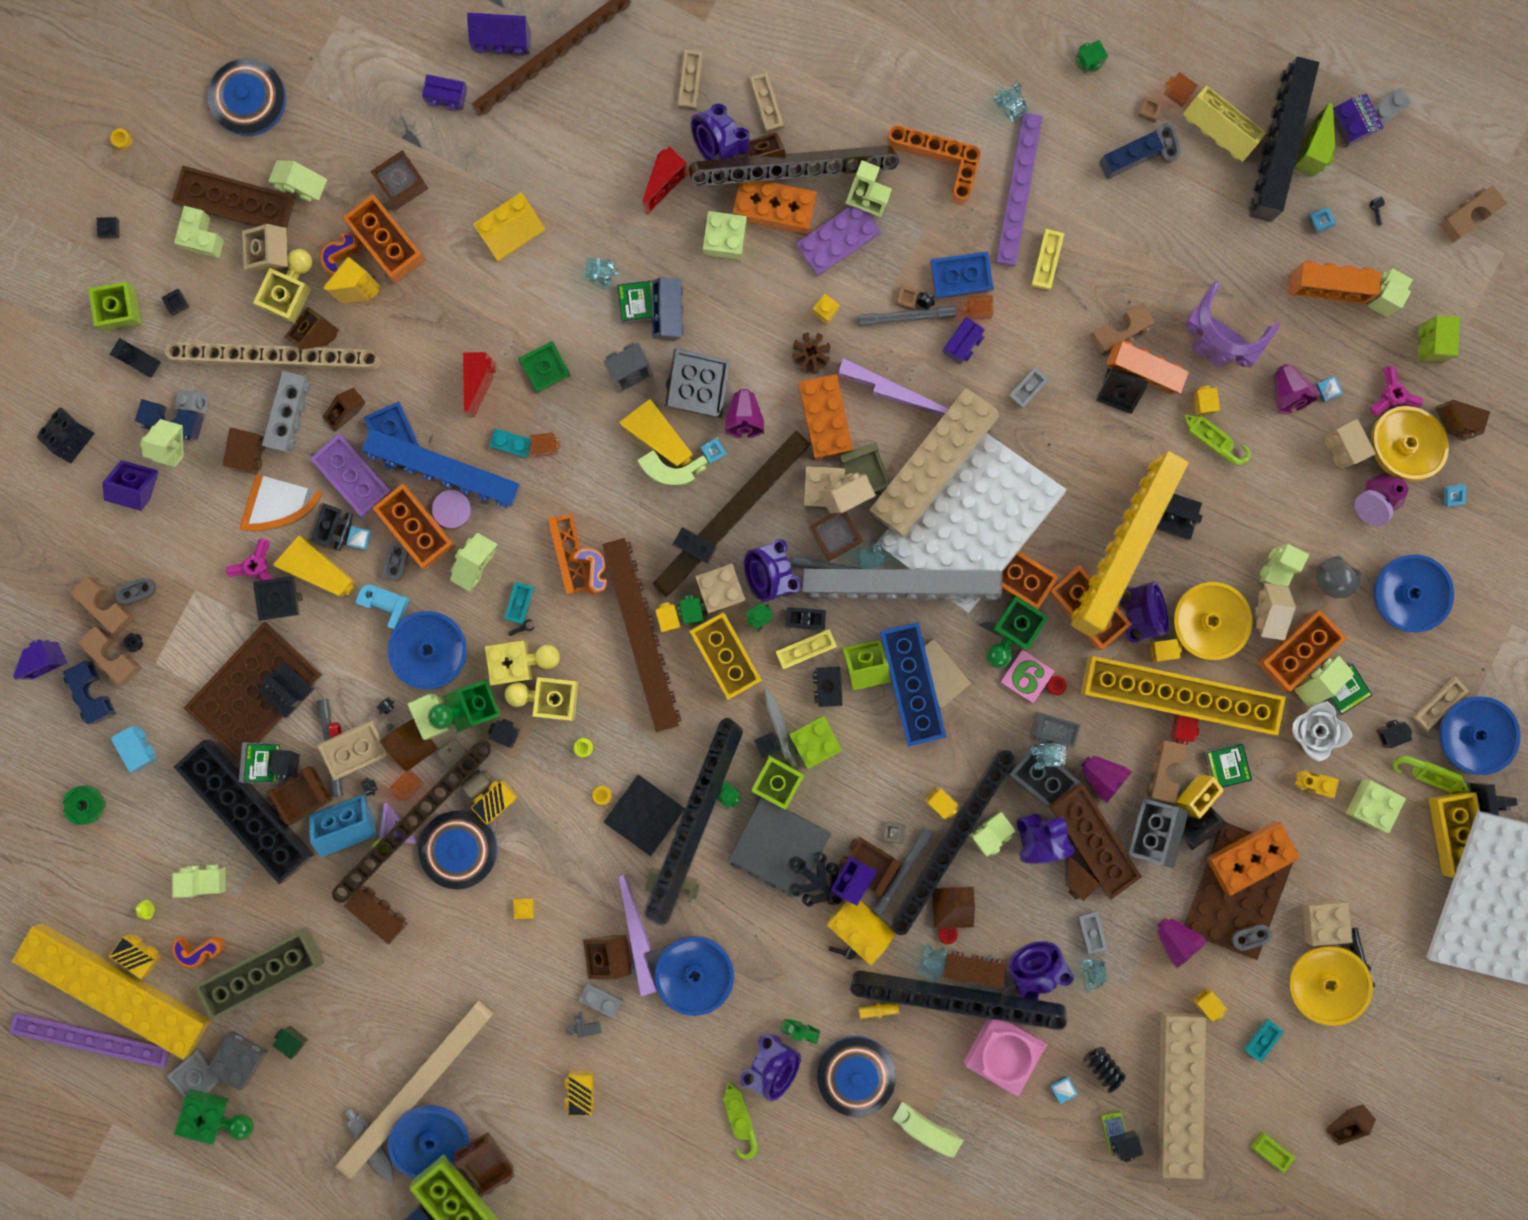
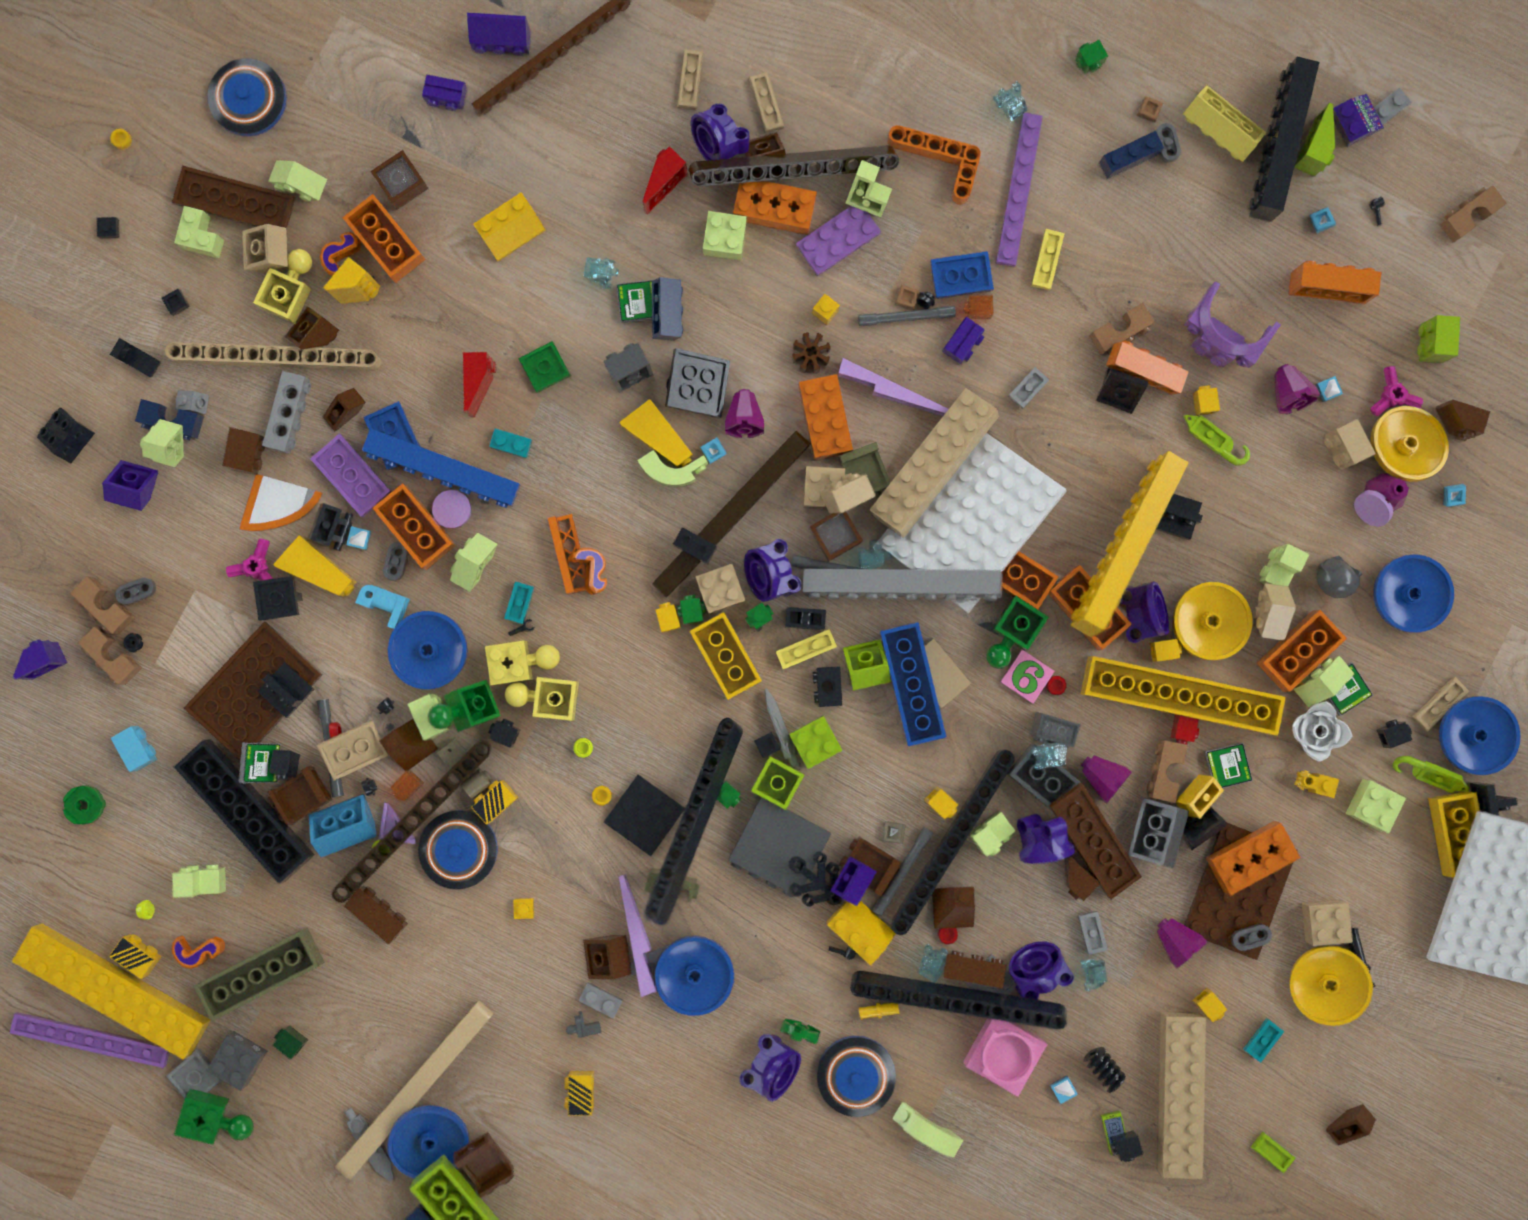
(79, 680): dark blue arch -> none
(114, 306): lime brick -> none
(545, 444): clear orange brick -> none
(640, 634): reddish brown brick -> none
(740, 1119): lime plate -> none
(1180, 88): clear orange brick -> none
(1392, 293): yellowish green brick -> none

